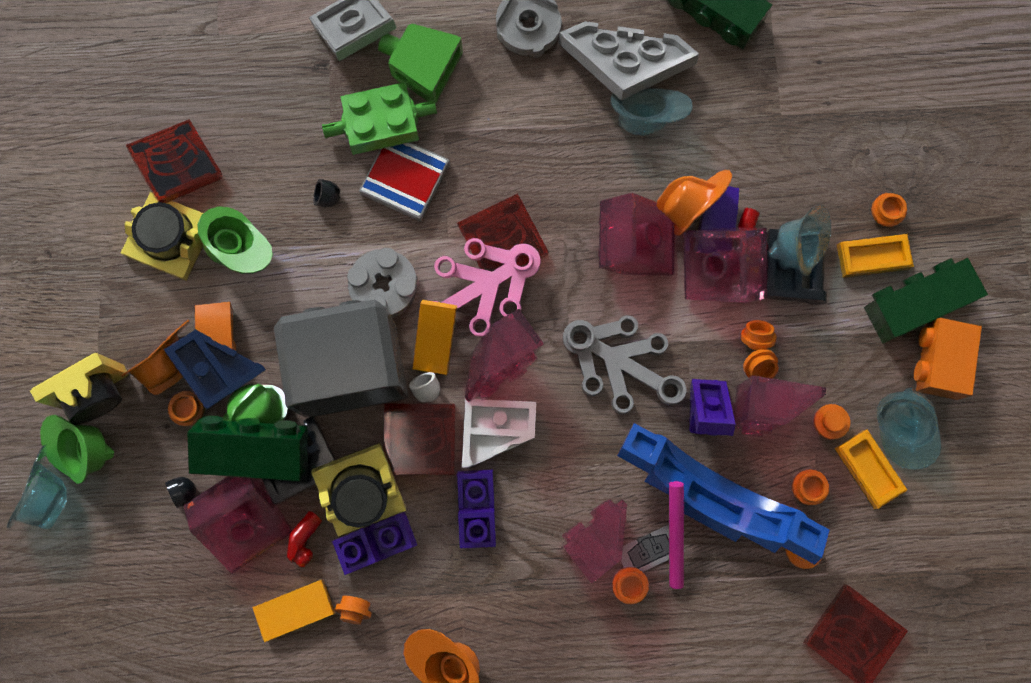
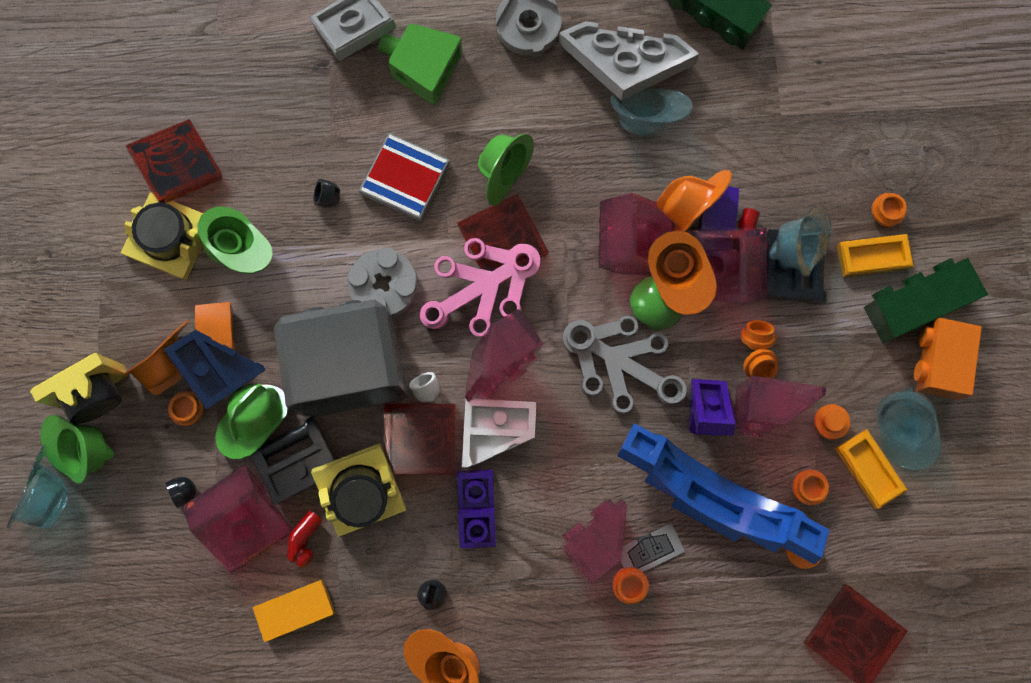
(248, 448): dark green brick -> none
(353, 609): orange plate -> none
(374, 543): dark purple slope -> none
(379, 118): bright green plate -> none
(434, 337): light orange tile -> none
(439, 596): none -> black hinge
(504, 163): none -> bright green piece
(650, 308): none -> bright green hair
(676, 535): dark pink bar -> none
(682, 272): none -> orange piece

